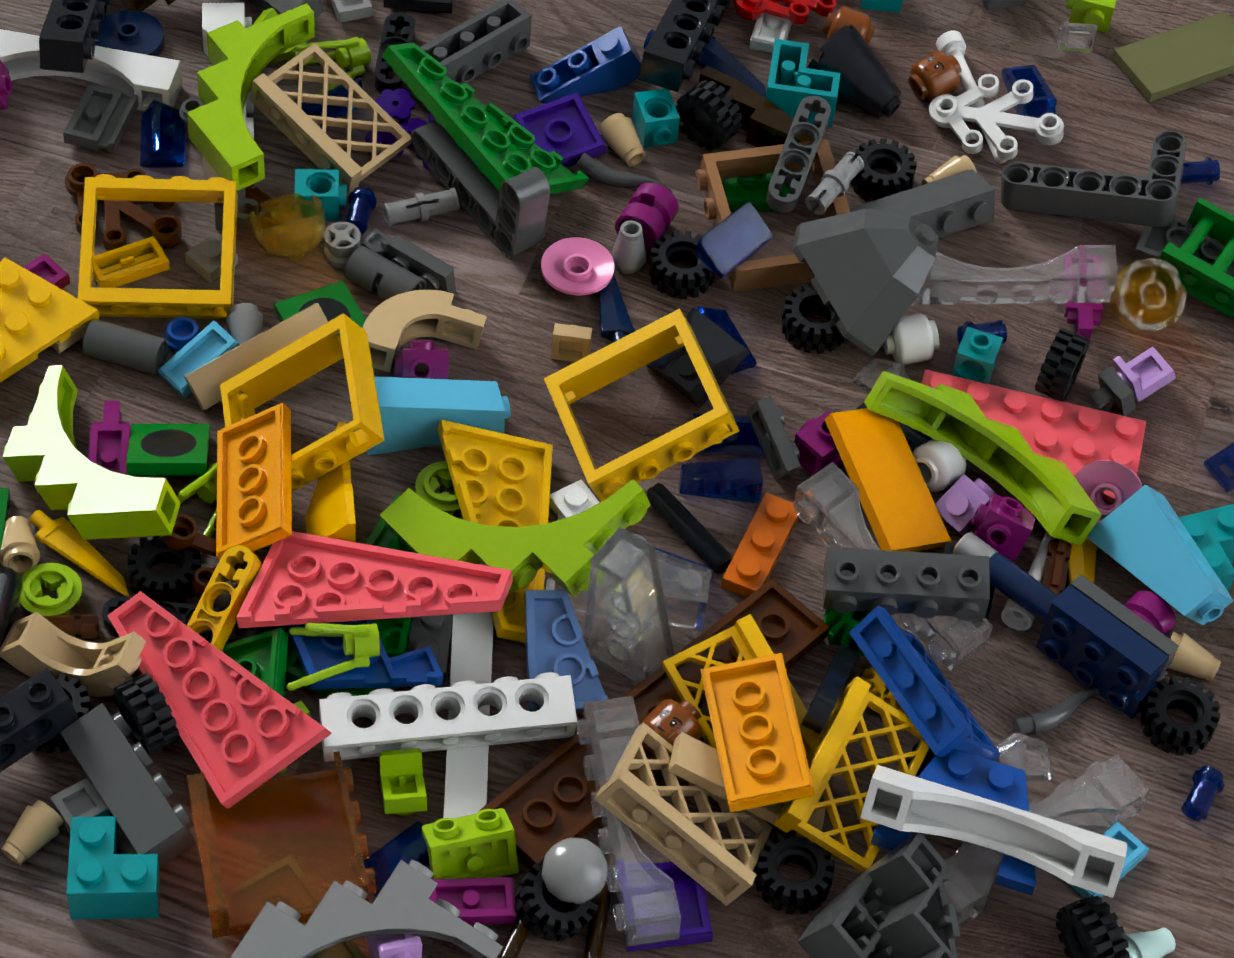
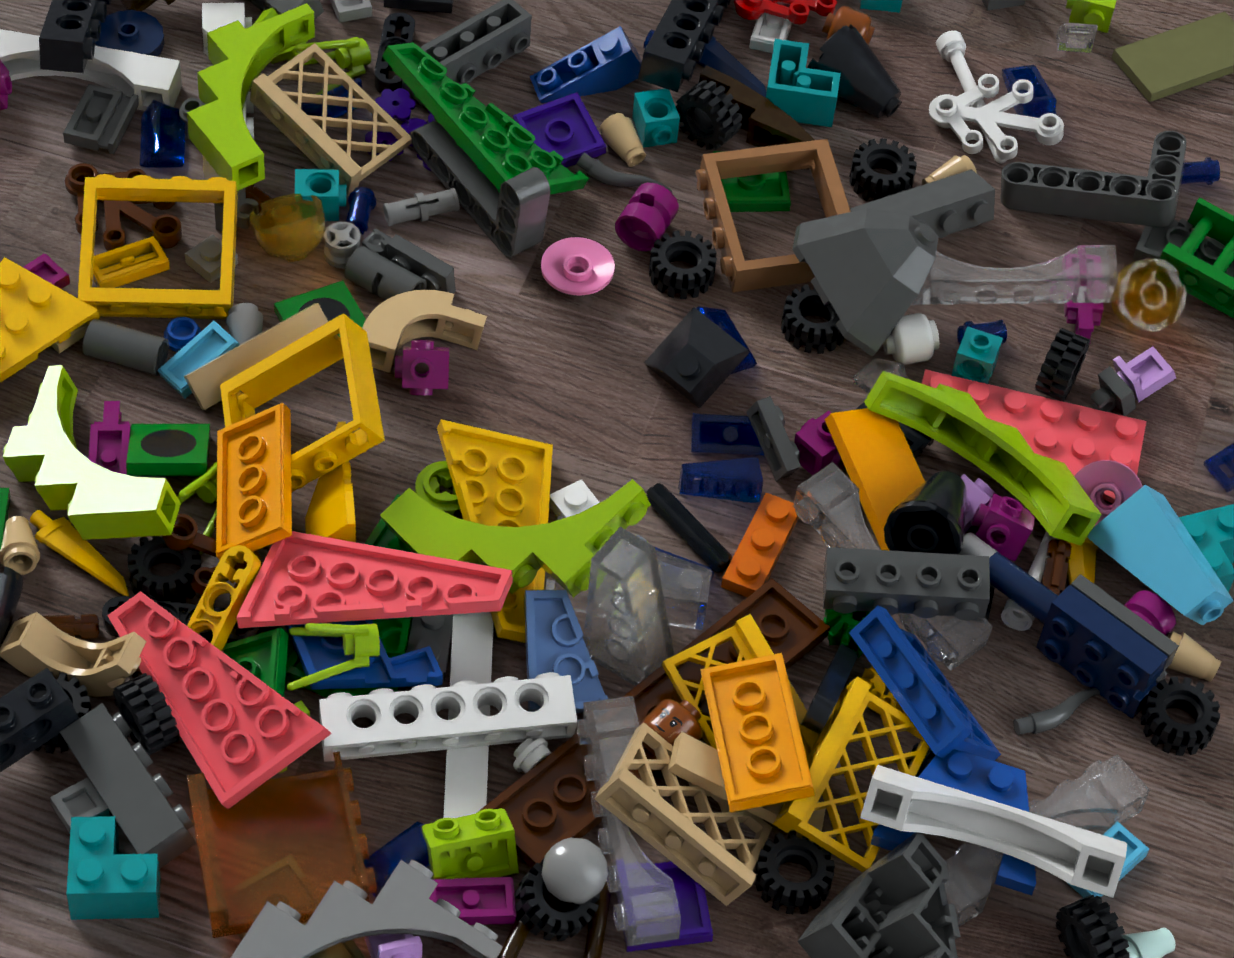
(32, 832): tan cone -> none
(54, 577): lime gear -> none
(402, 781): lime bracket -> none
(416, 405): medium azure slope -> none
(530, 754): none -> white plate
(571, 342): tan plate -> none
(613, 313): dark blue bar -> none
(618, 361): yellow window -> none
(629, 248): light grey cone -> none
(733, 240): clear blue slope -> none
(798, 153): dark grey beam -> none
(834, 183): light grey pin -> none
(930, 517): none -> black cone
(934, 76): dark orange head -> none
(939, 464): white head -> none
(1028, 755): clear slope -> none
(1207, 783): clear blue pin -> none

